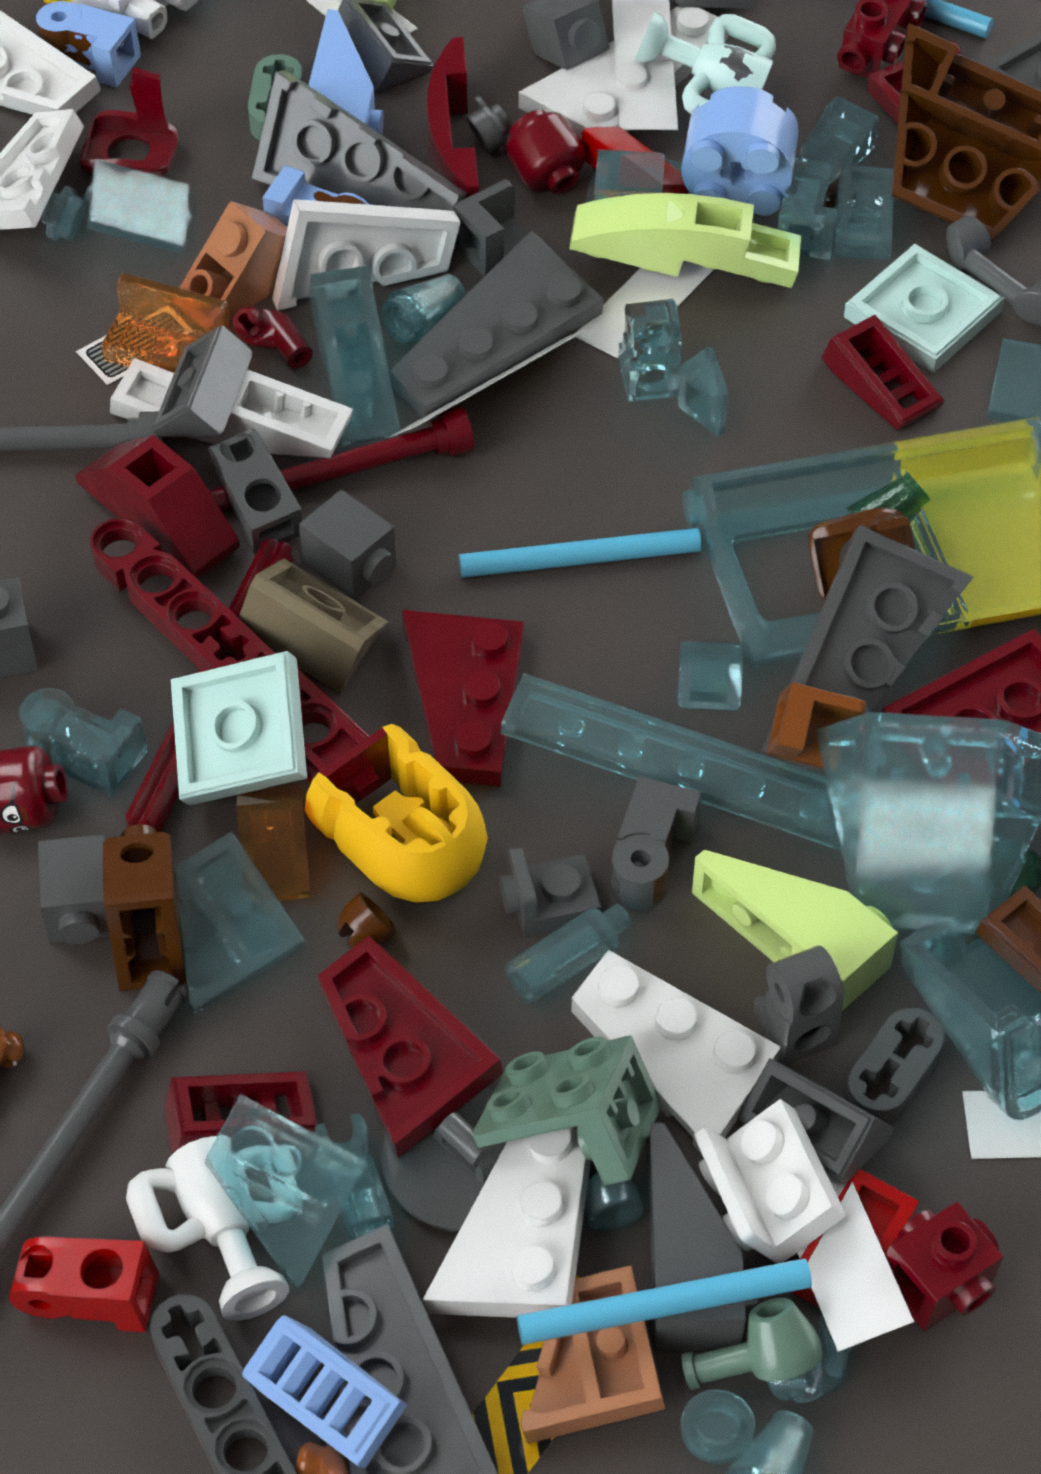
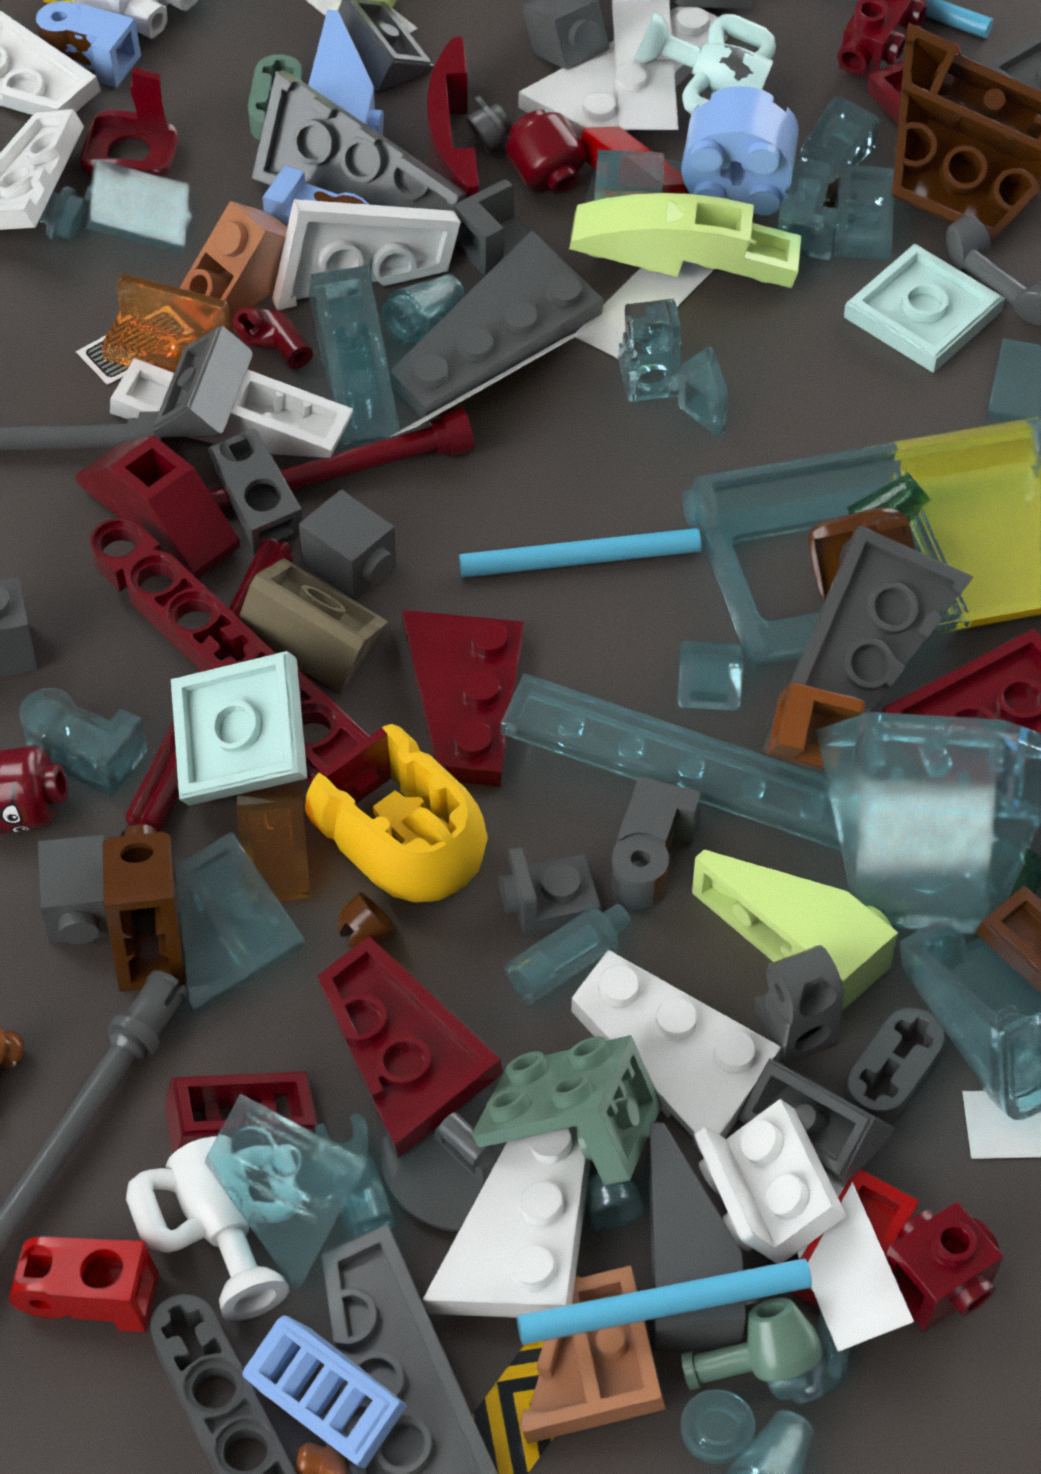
(875, 340): dark red slope -> none

